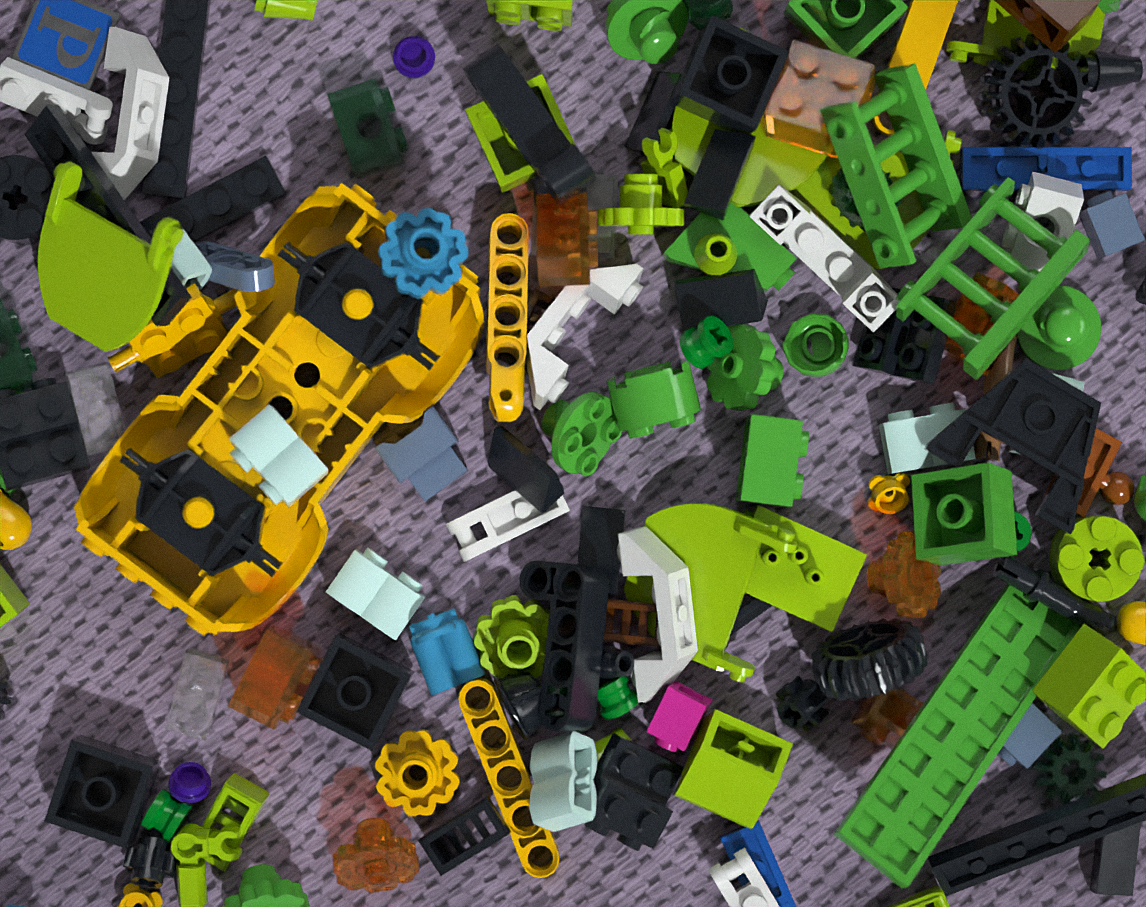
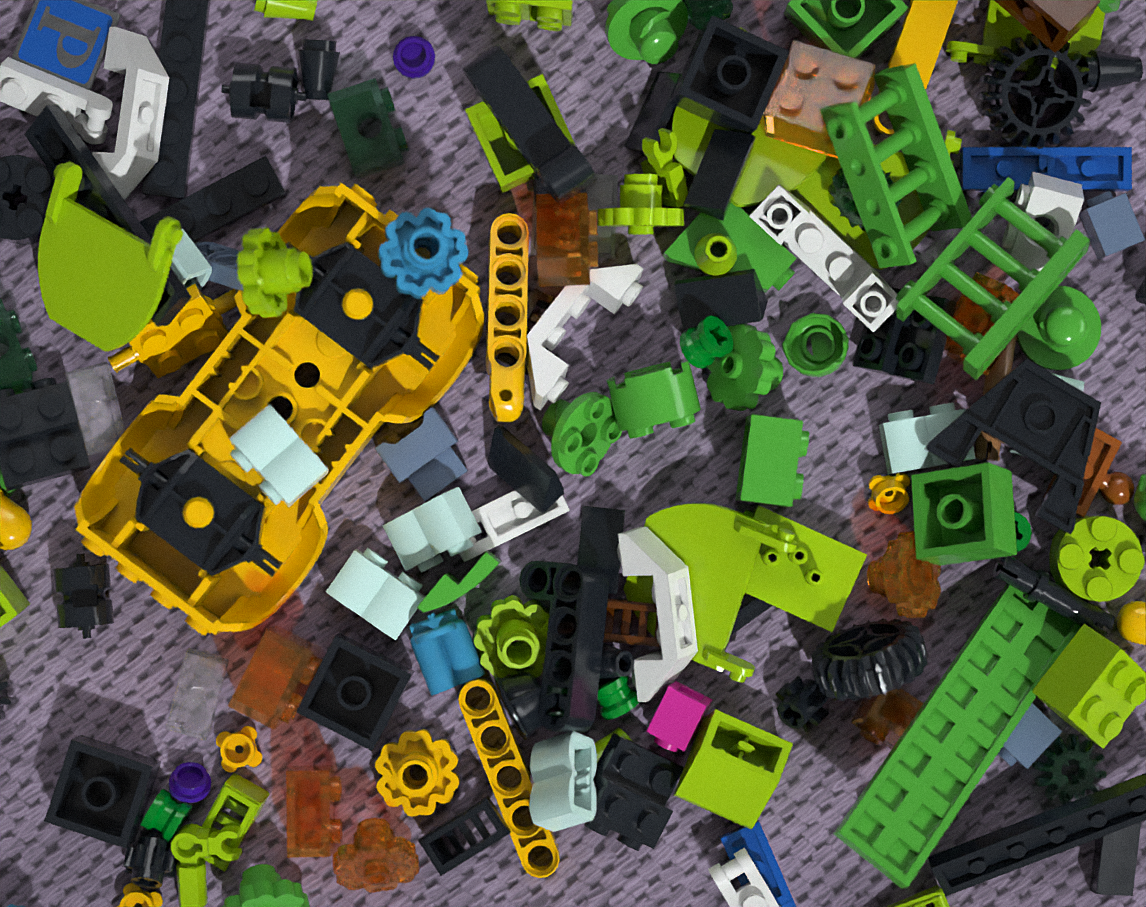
(83, 596): none -> black wheel
(228, 743): none -> yellow plate
(262, 92): none -> black wheel
(270, 272): none -> lime plant
(311, 811): none -> clear orange brick
(318, 67): none -> black cone
(432, 529): none -> light aqua brick
(450, 588): none -> bright green slope

